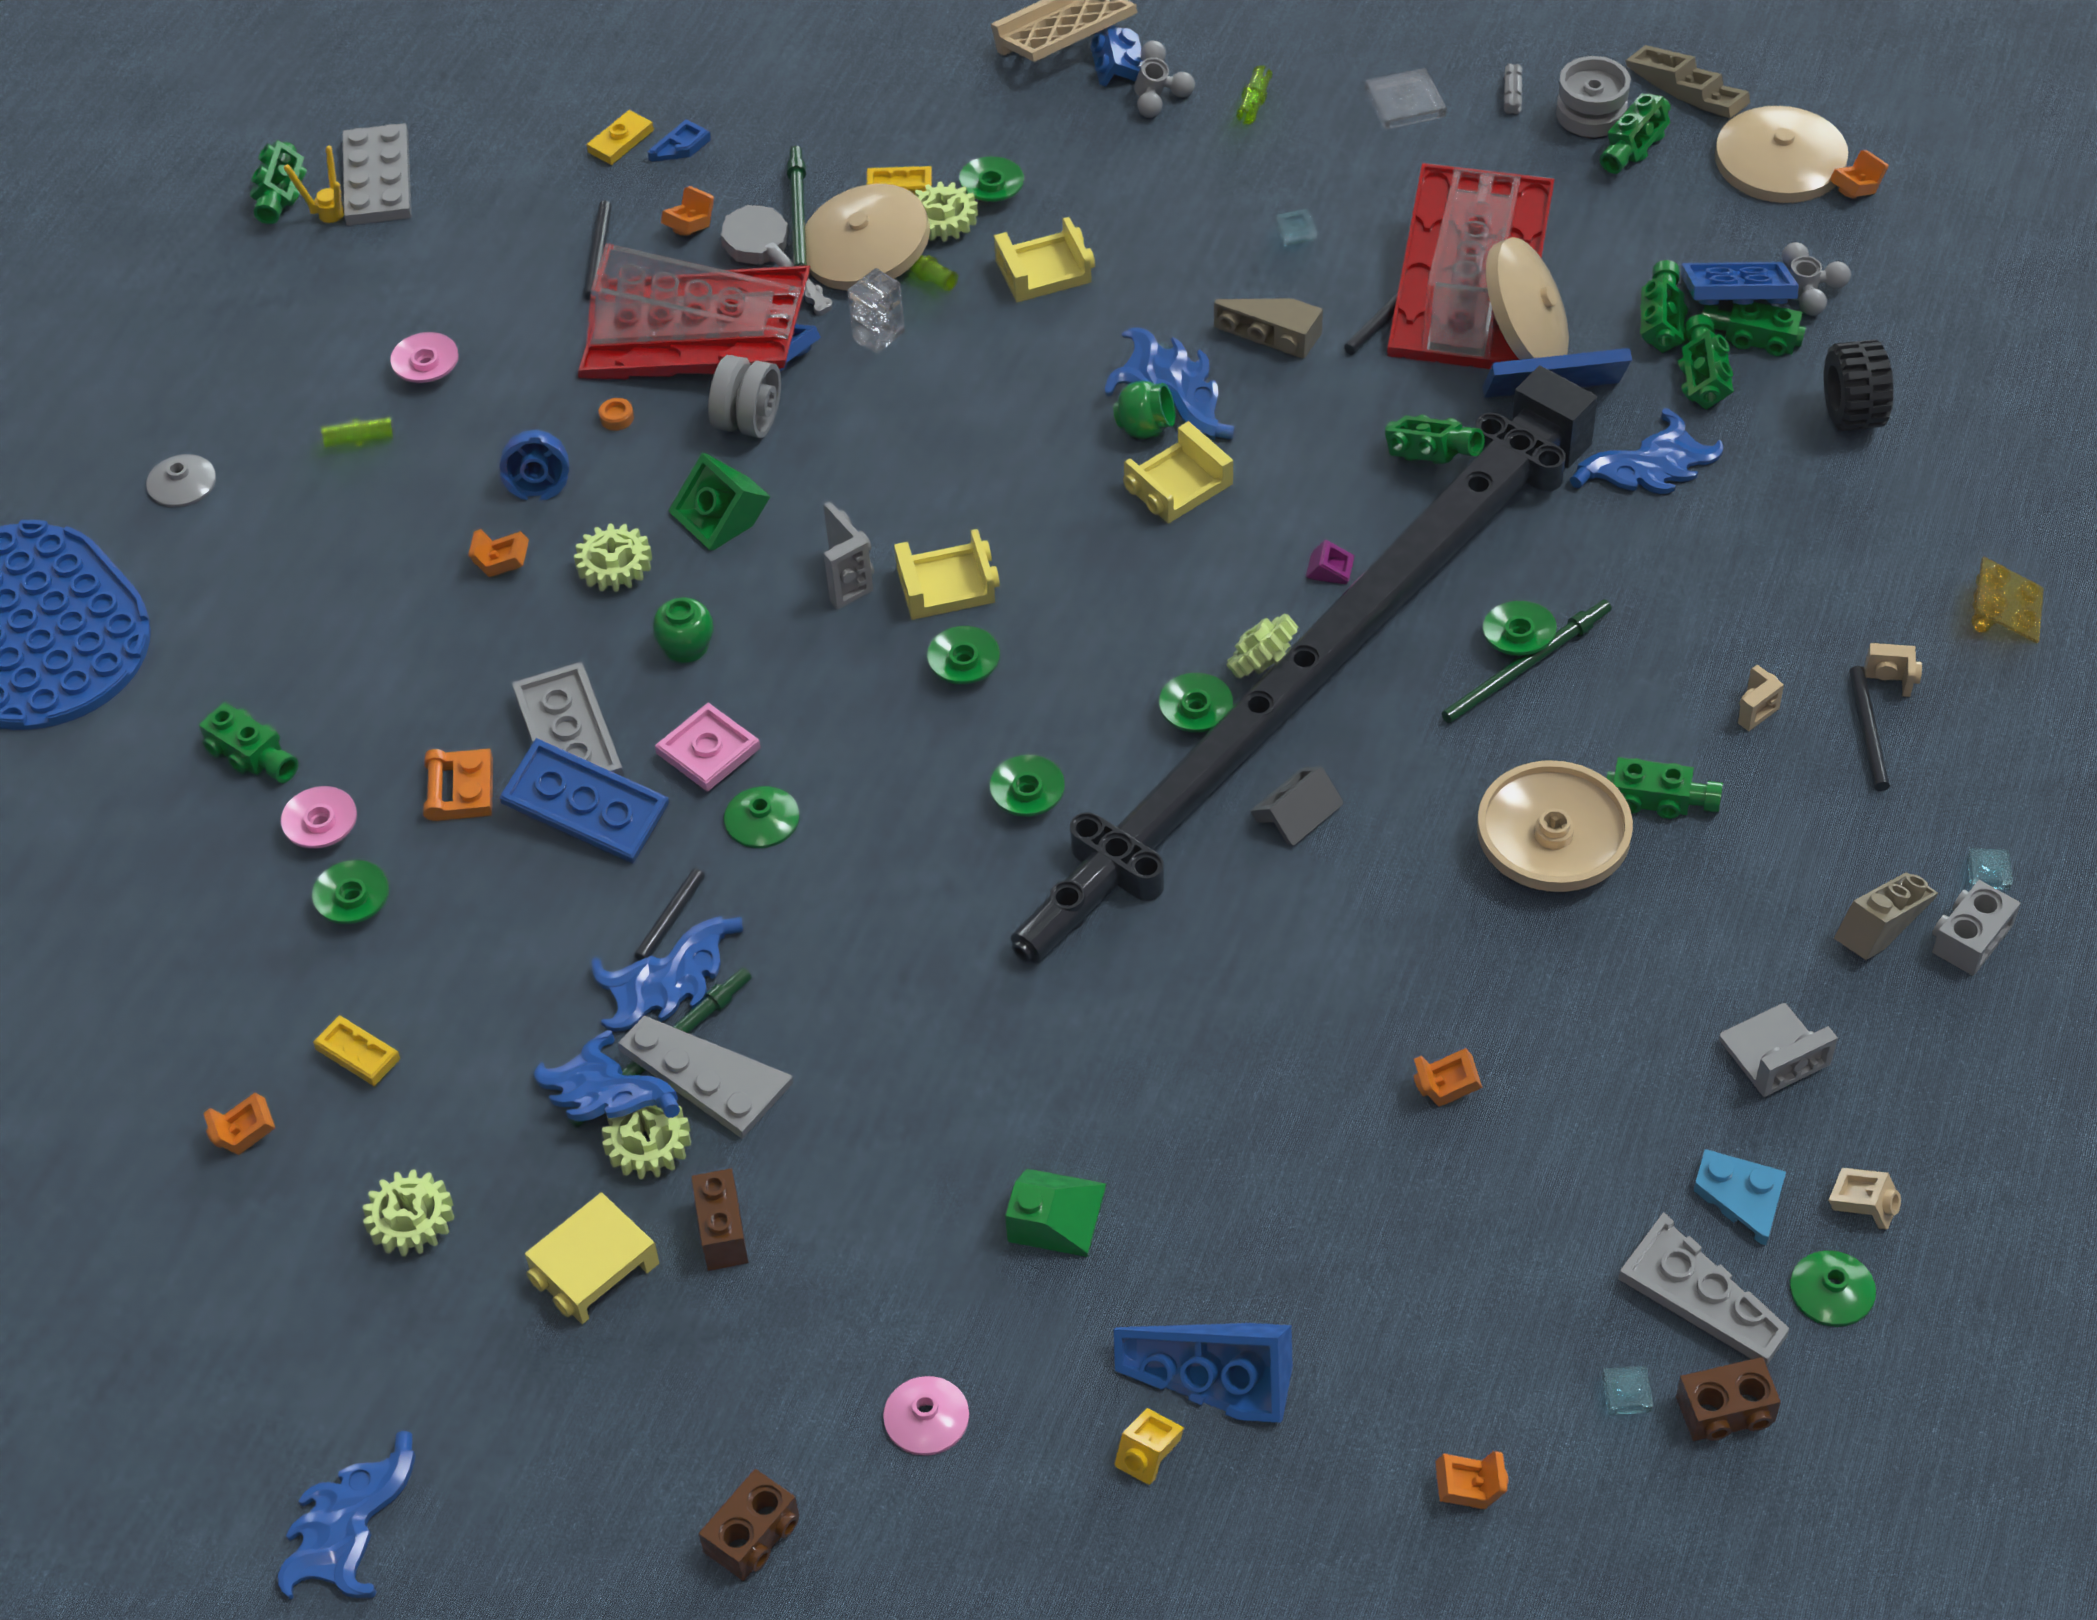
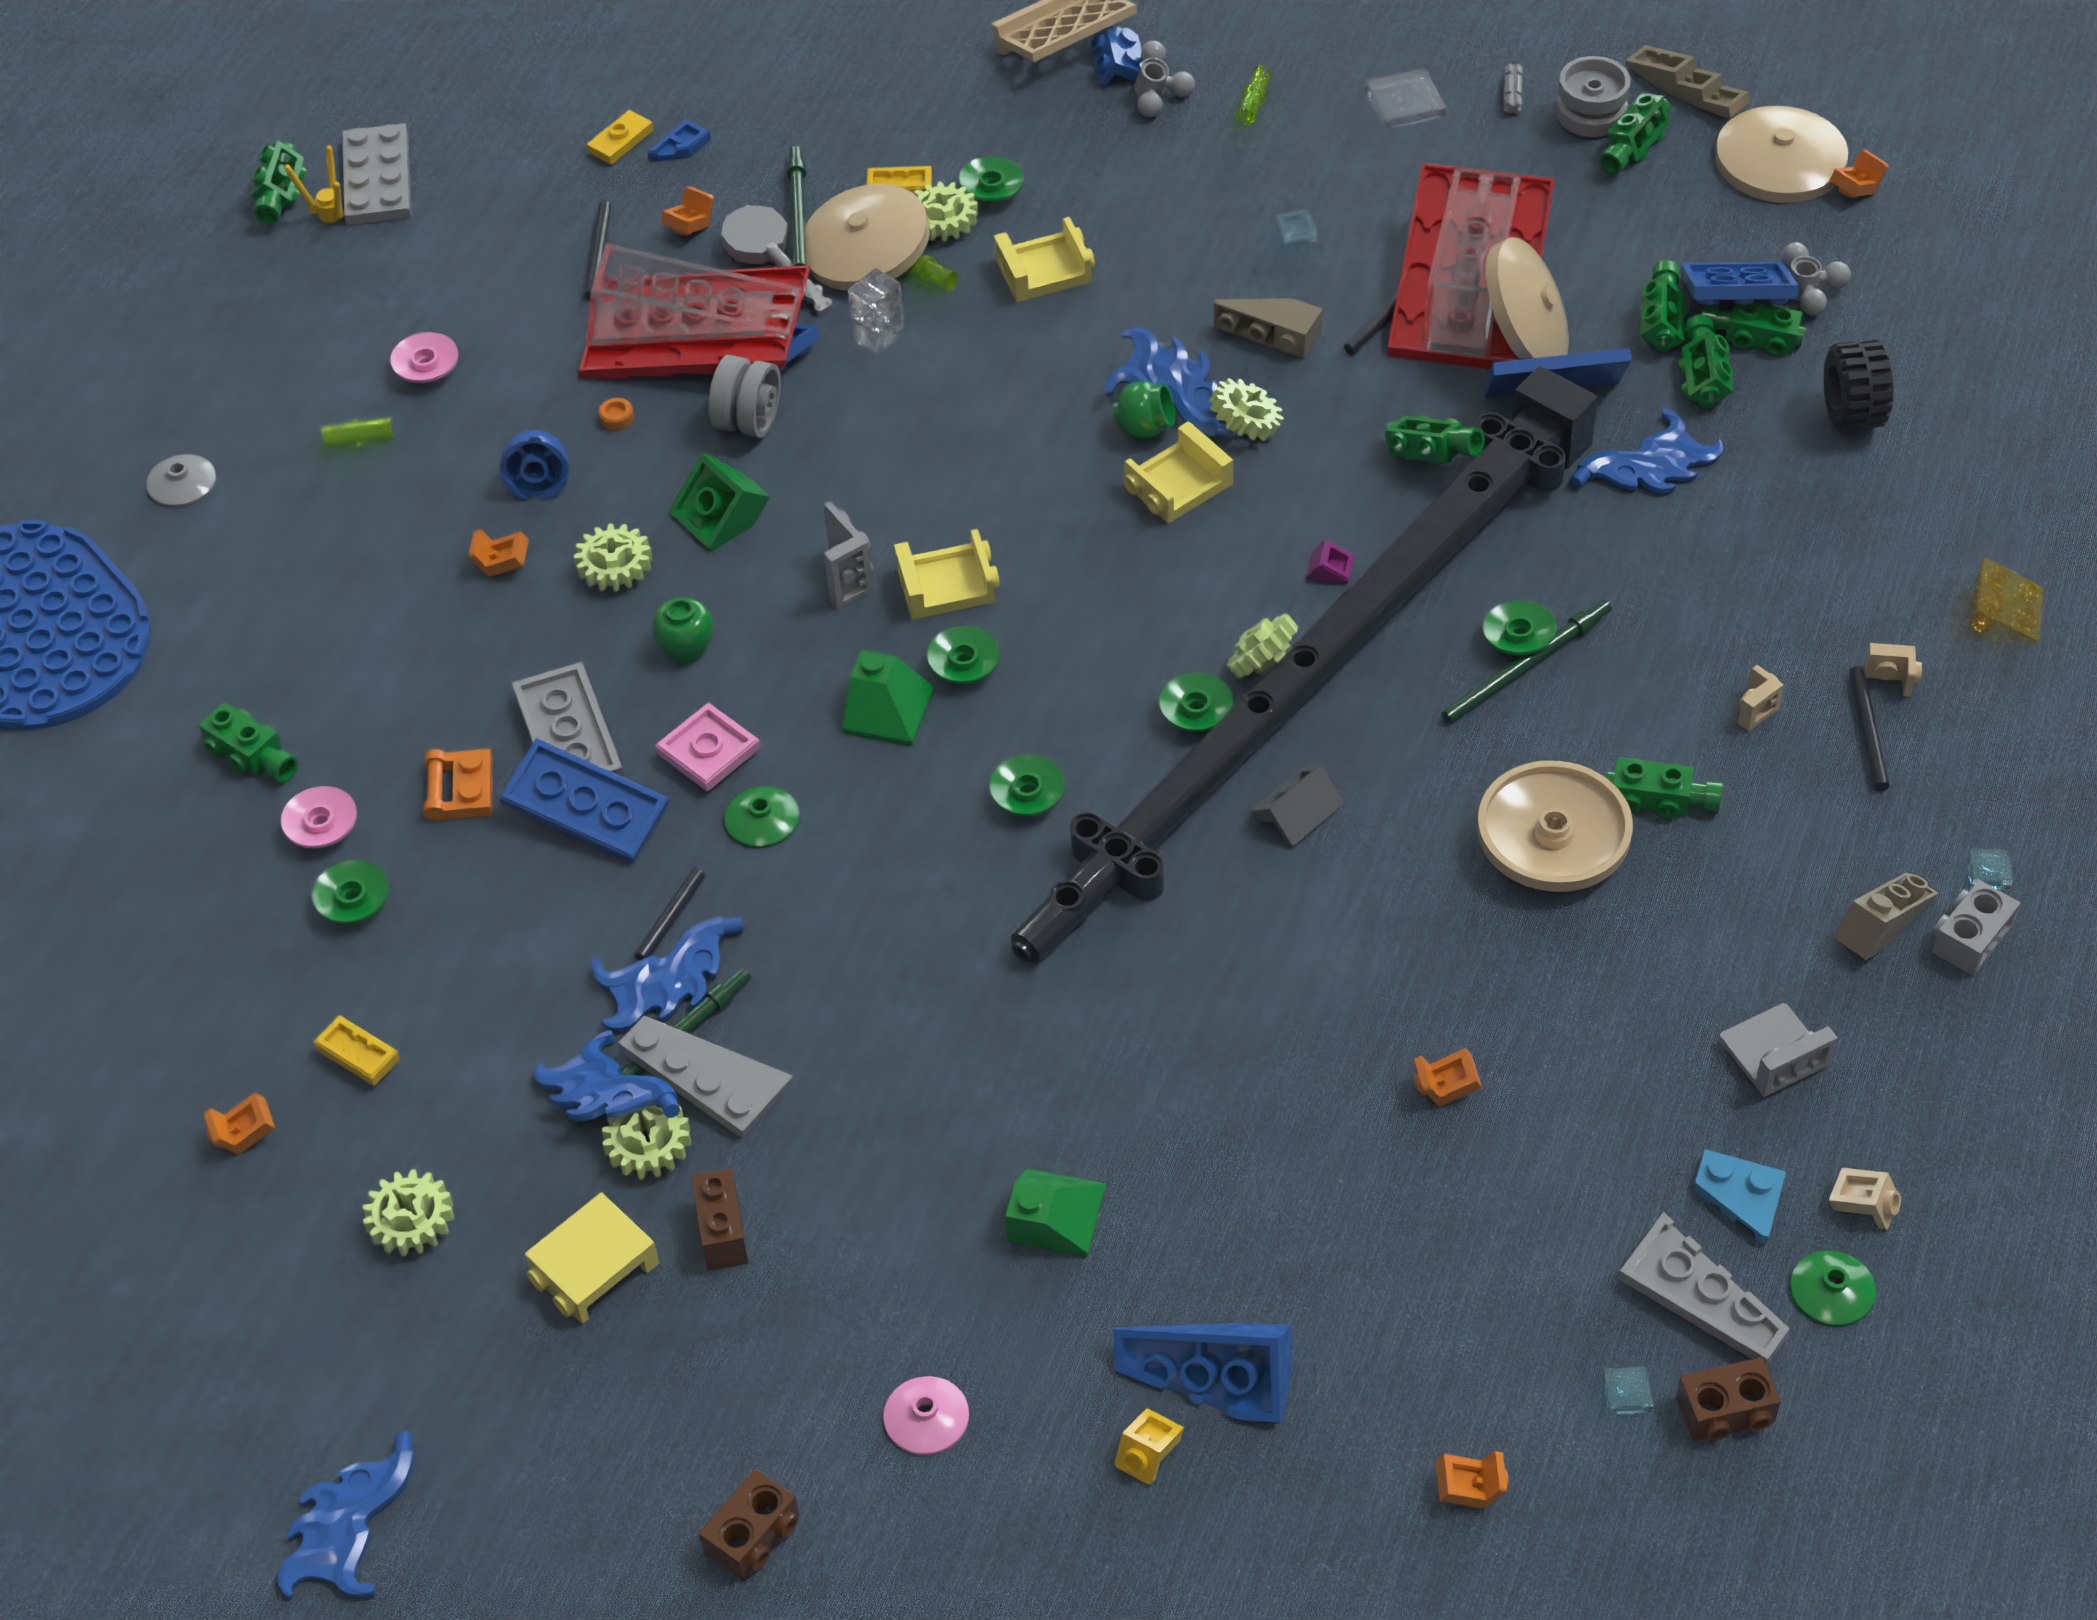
(885, 699): none -> green slope
(1246, 409): none -> yellowish green gear

